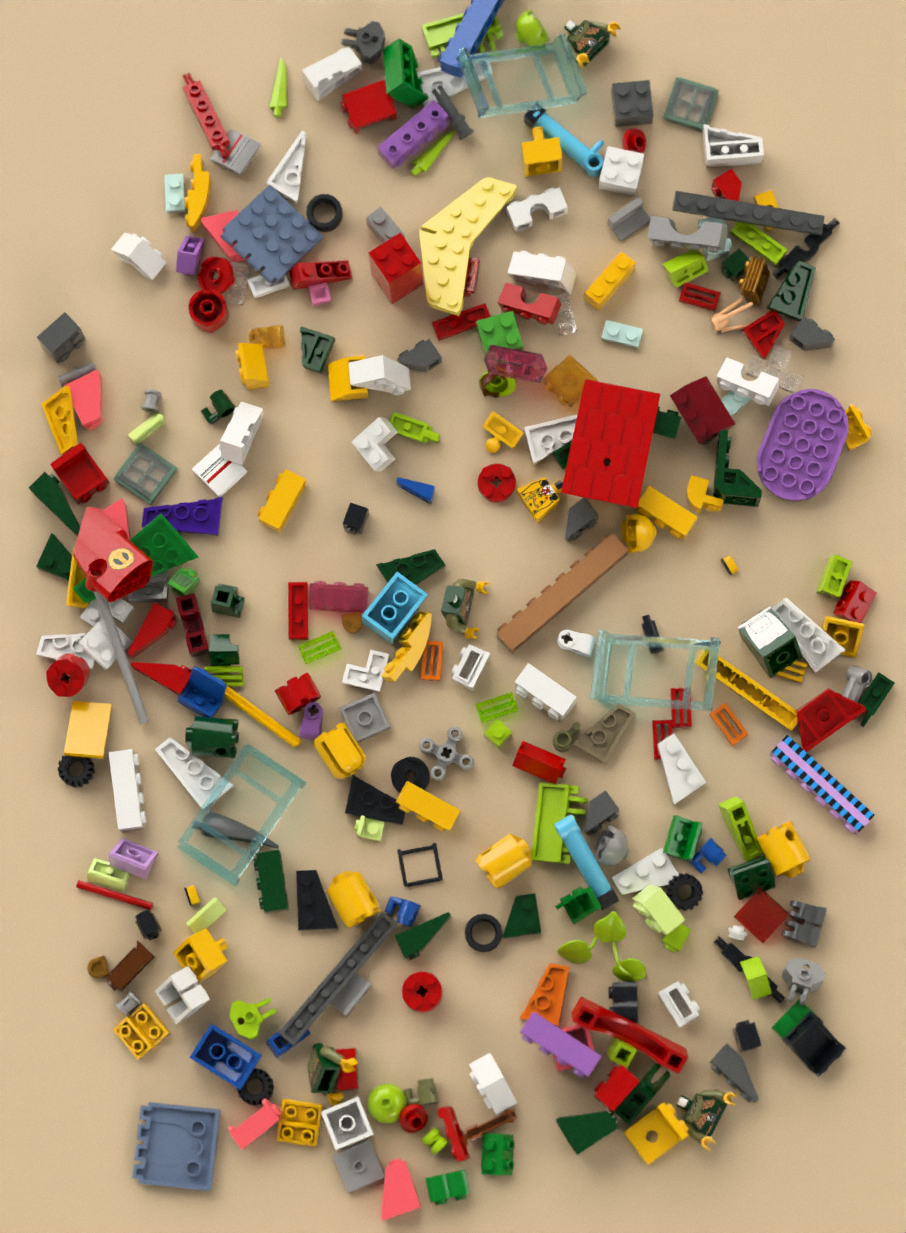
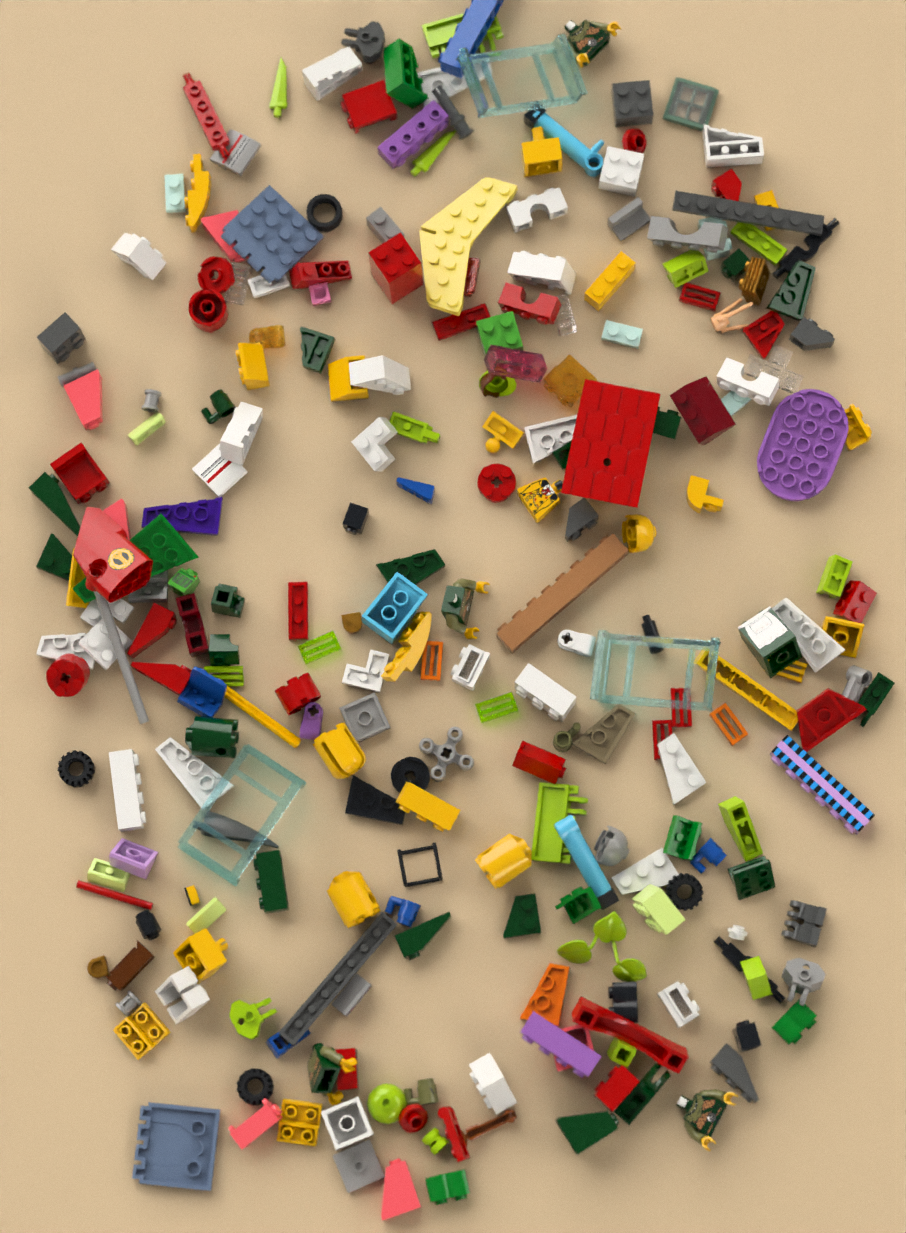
(61, 420): yellow wing -> none
(88, 729): yellow tile -> none
(145, 473): clear piece -> none
(189, 255): medium lavender slope -> none
(225, 1056): blue slope -> none
(282, 500): yellow brick -> none
(287, 175): white wing -> none
(312, 903): black wing -> none
(338, 597): clear pink brick -> none
(369, 828): yellowish green bracket -> none
(412, 986): red brick -> none
(422, 357): dark grey slope -> none
(497, 1154): green bracket -> none
(498, 734): lime brick -> none
(498, 932): black tyre -> none
(530, 30): lime cylinder -> none
(600, 810): dark grey slope -> none
(666, 513): yellow brick -> none
(667, 1128): yellow bracket -> none
(676, 938): lime brick -> none
(729, 565): yellow piece -> none
(741, 488): dark green bracket -> none
(761, 915): clear red tile -> none
(784, 850): yellow cylinder -> none
(814, 1044): black panel -> none

